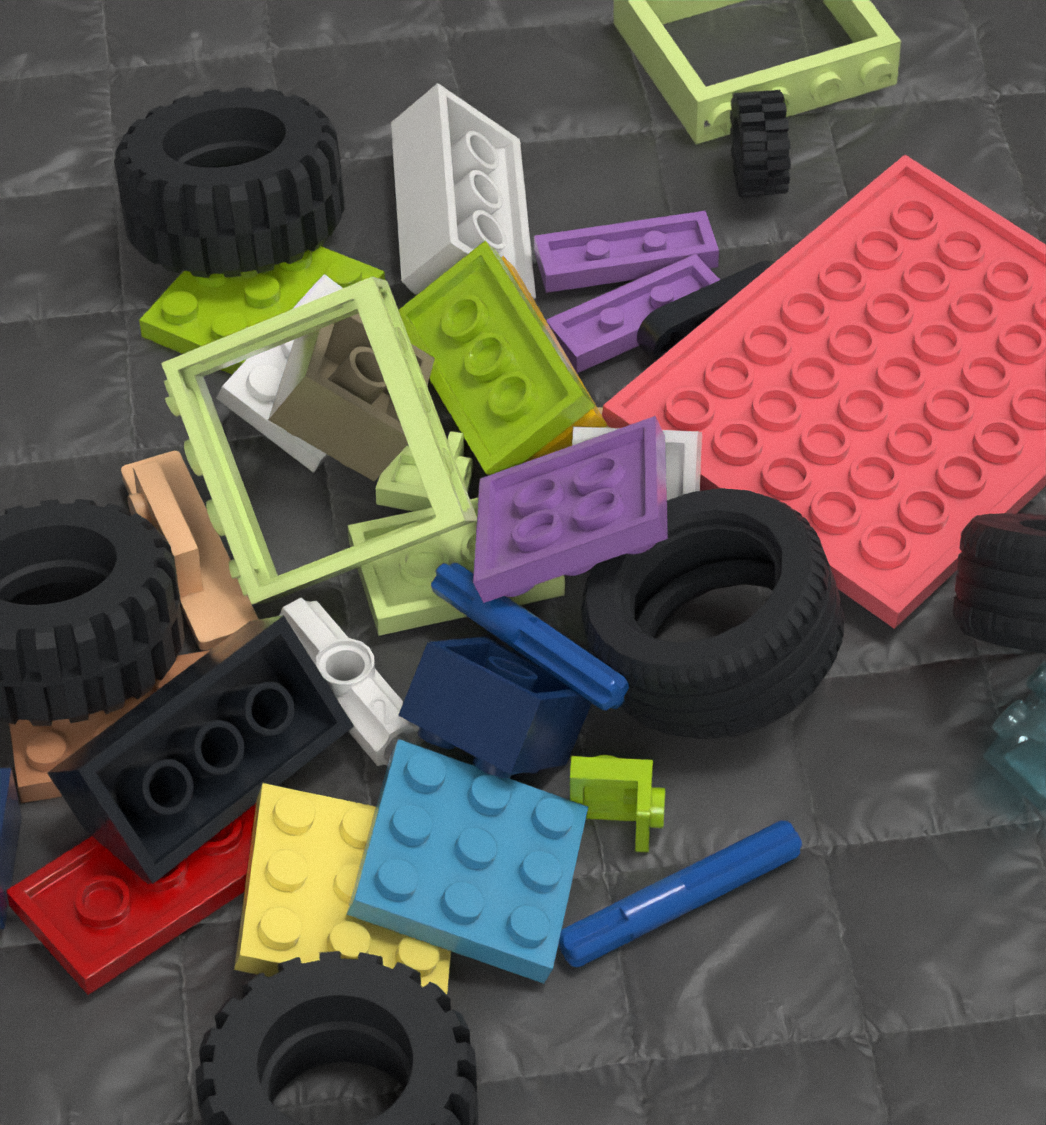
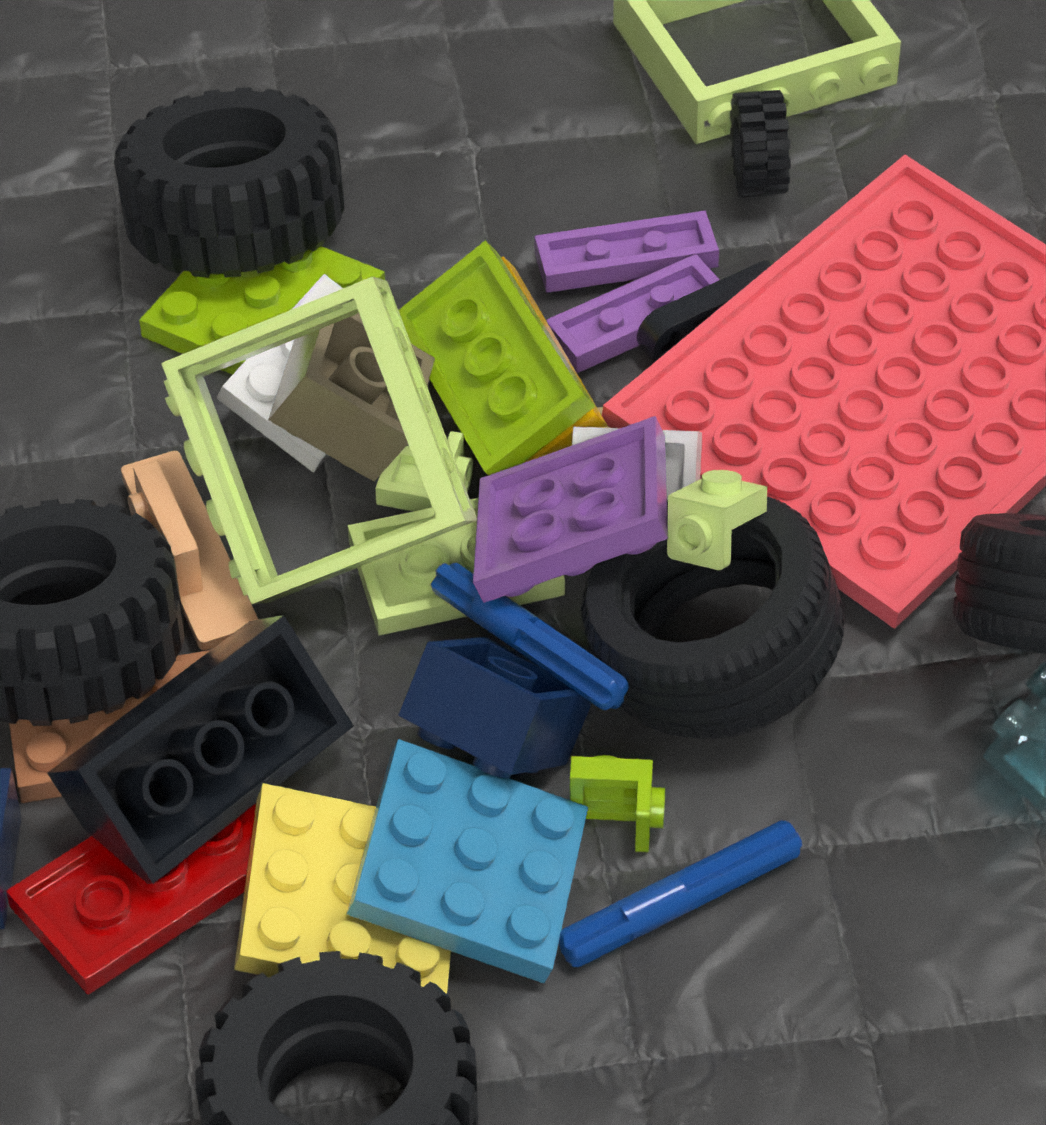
(352, 677): white piece -> none
(456, 188): white slope -> none
(706, 514): none -> yellowish green bracket

